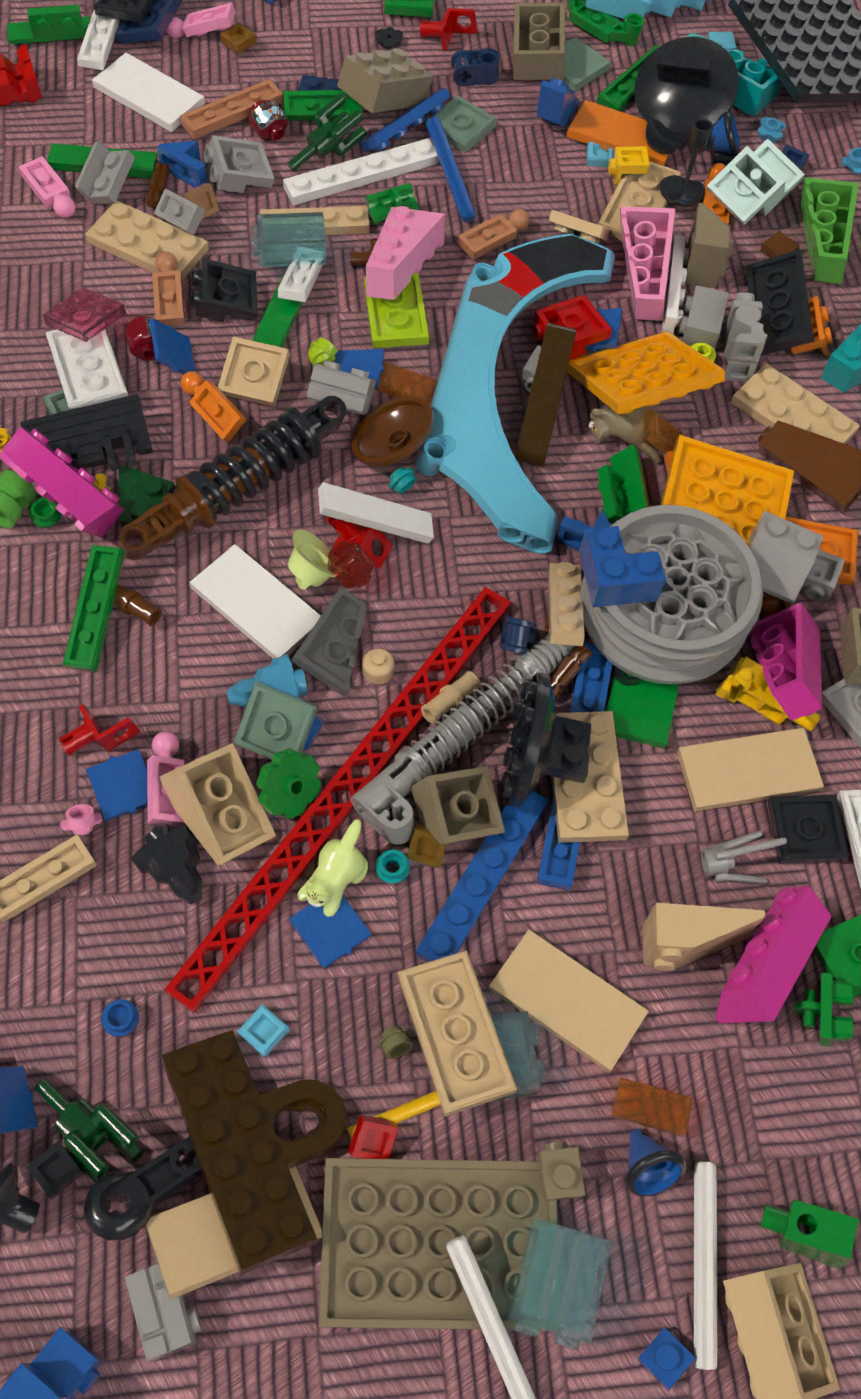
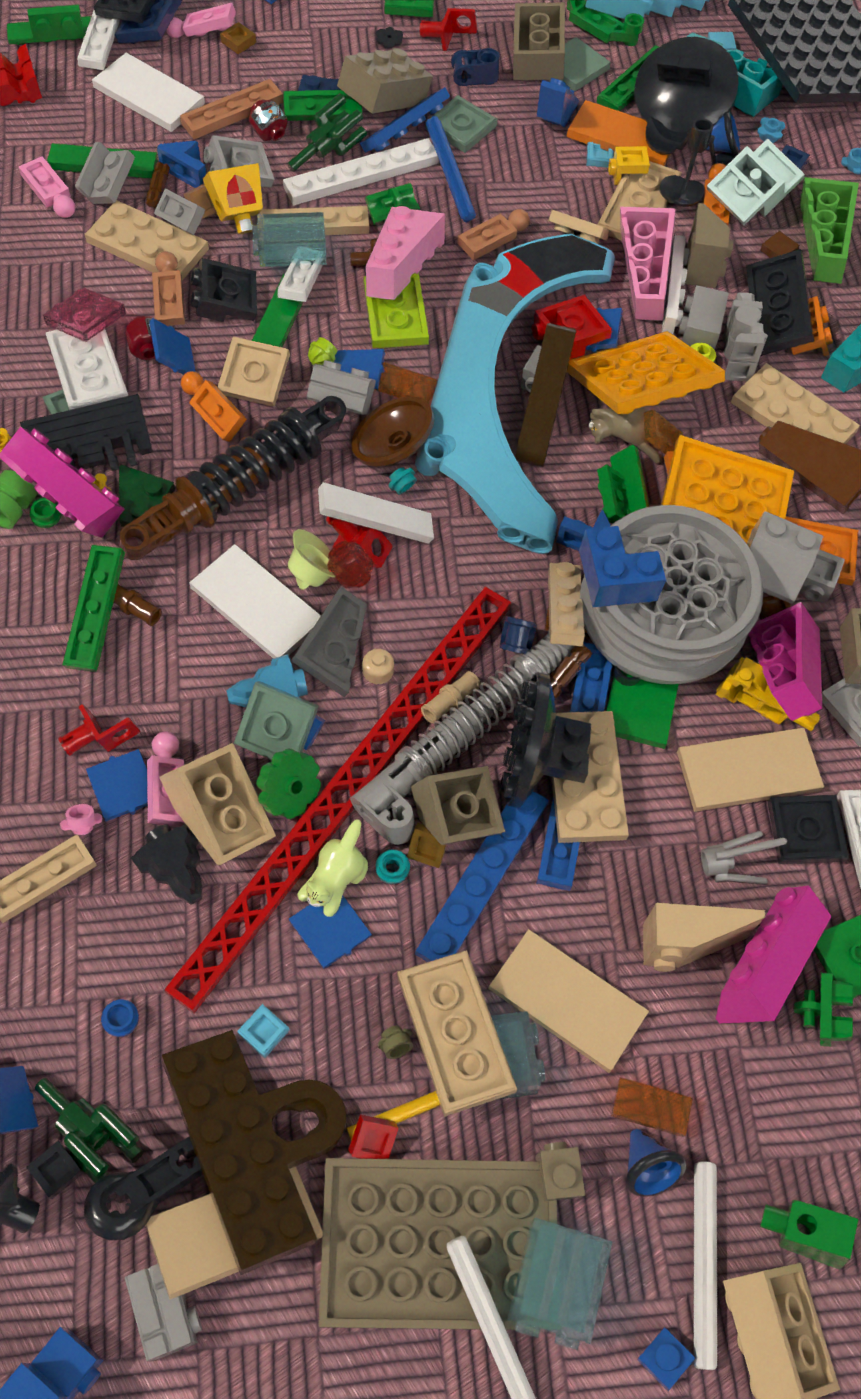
(236, 194): none -> yellow torso

